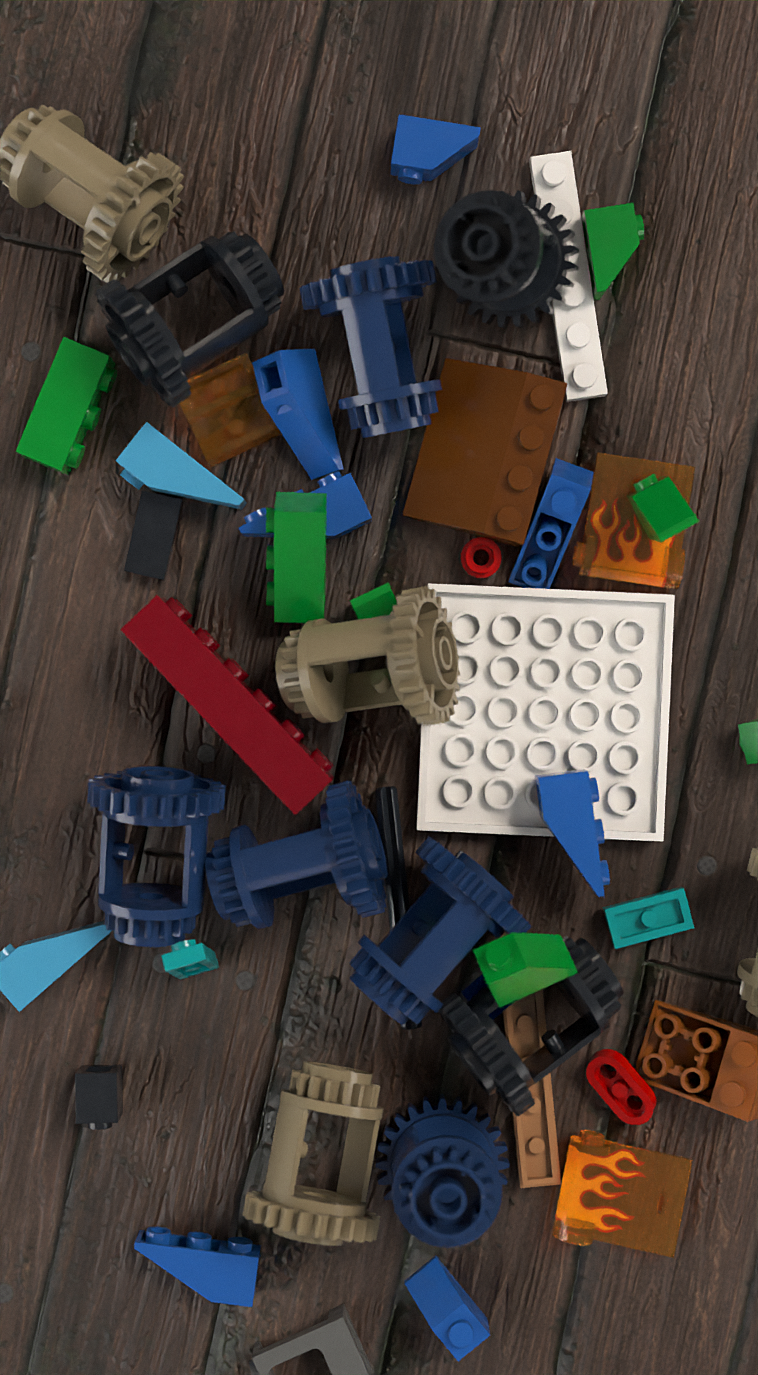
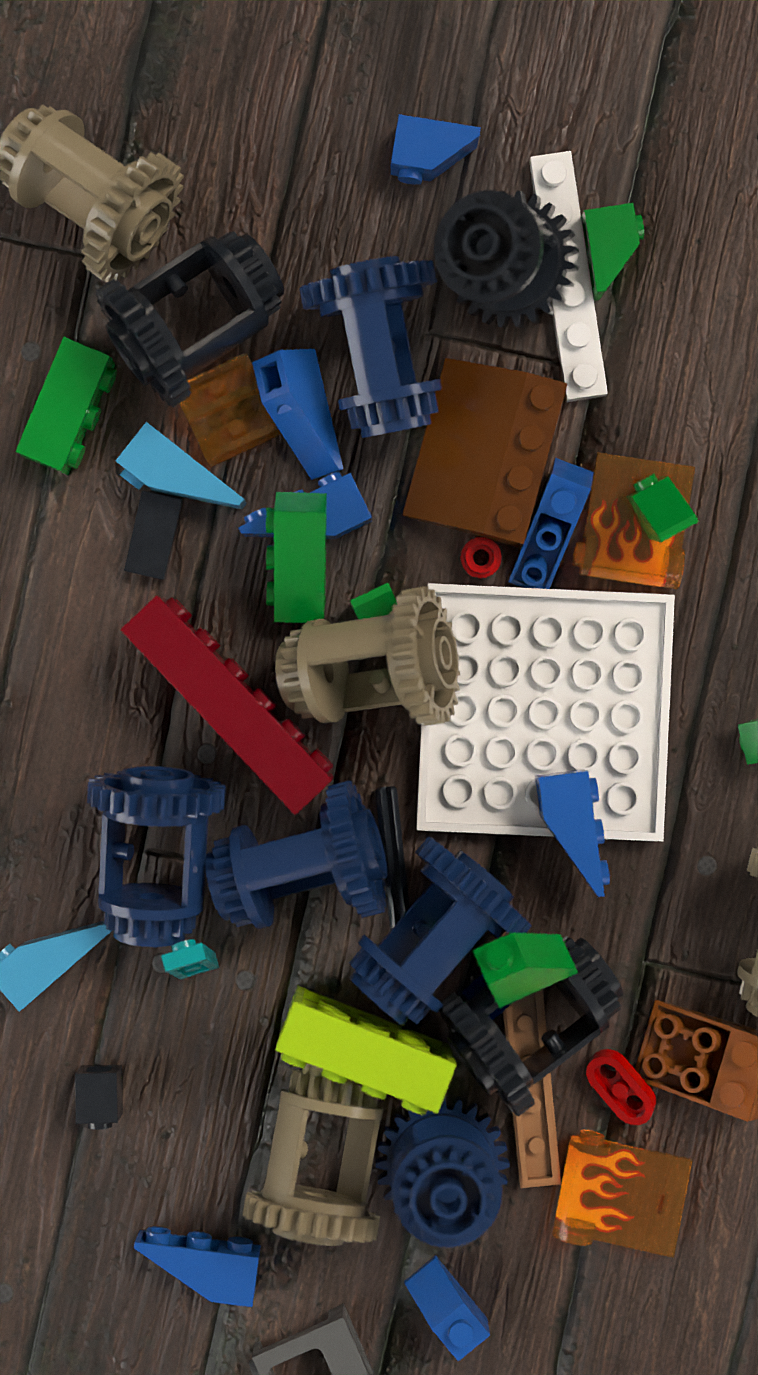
(366, 1050): none -> lime slope
(648, 917): teal plate -> none

